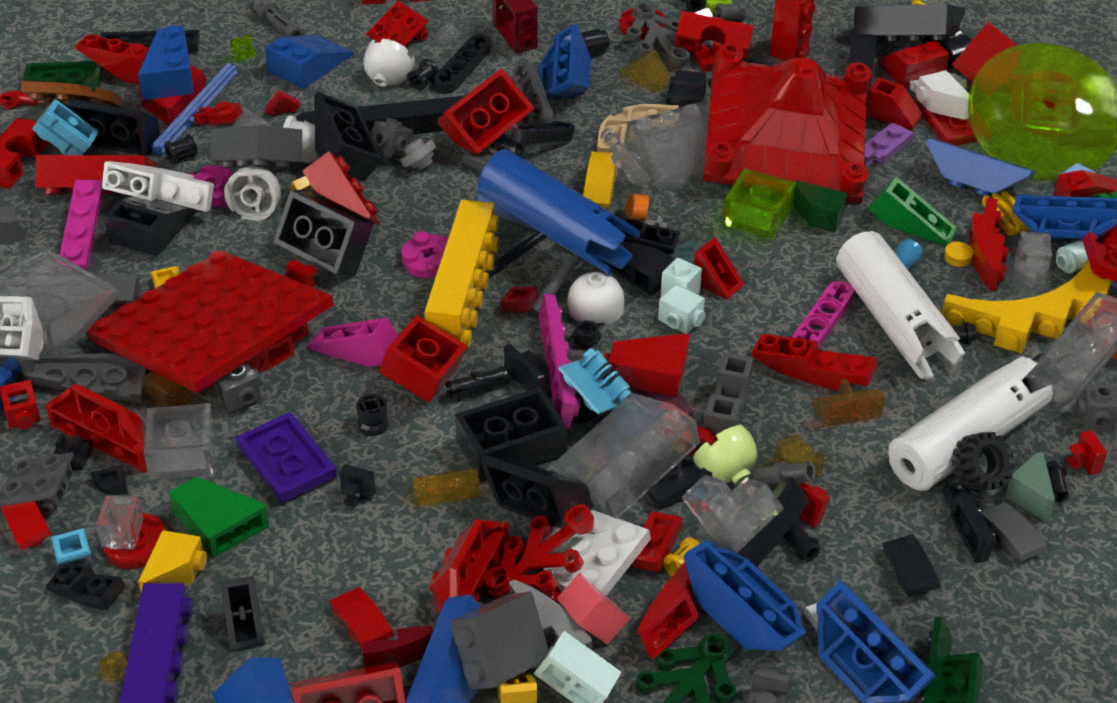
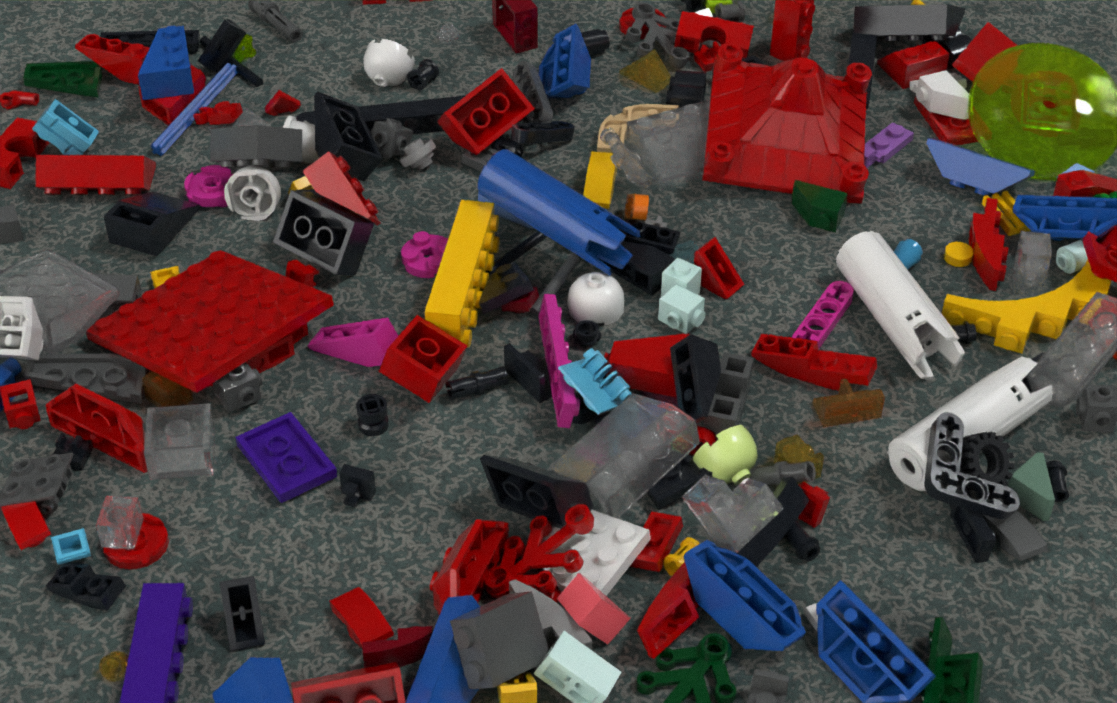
(48, 91): dark orange plate -> none
(82, 222): dark pink plate -> none
(110, 479): black tile -> none
(118, 127): black slope -> none
(157, 183): white slope -> none
(174, 559): yellow slope -> none
(180, 148): black bush -> none
(217, 514): green slope -> none
(222, 45): none -> black panel
(241, 69): none -> black bar
(304, 58): blue slope -> none
(399, 25): red hinge -> none
(446, 487): clear yellow hinge -> none
(466, 65): black beam -> none
(503, 287): none -> black wing
(514, 428): black brick -> none
(695, 375): none -> black slope
(758, 203): clear neon green brick -> none
(892, 103): red slope -> none
(908, 212): green slope -> none
(911, 565): black slope -> none
(950, 474): none -> black beam
(1087, 453): red tile -> none

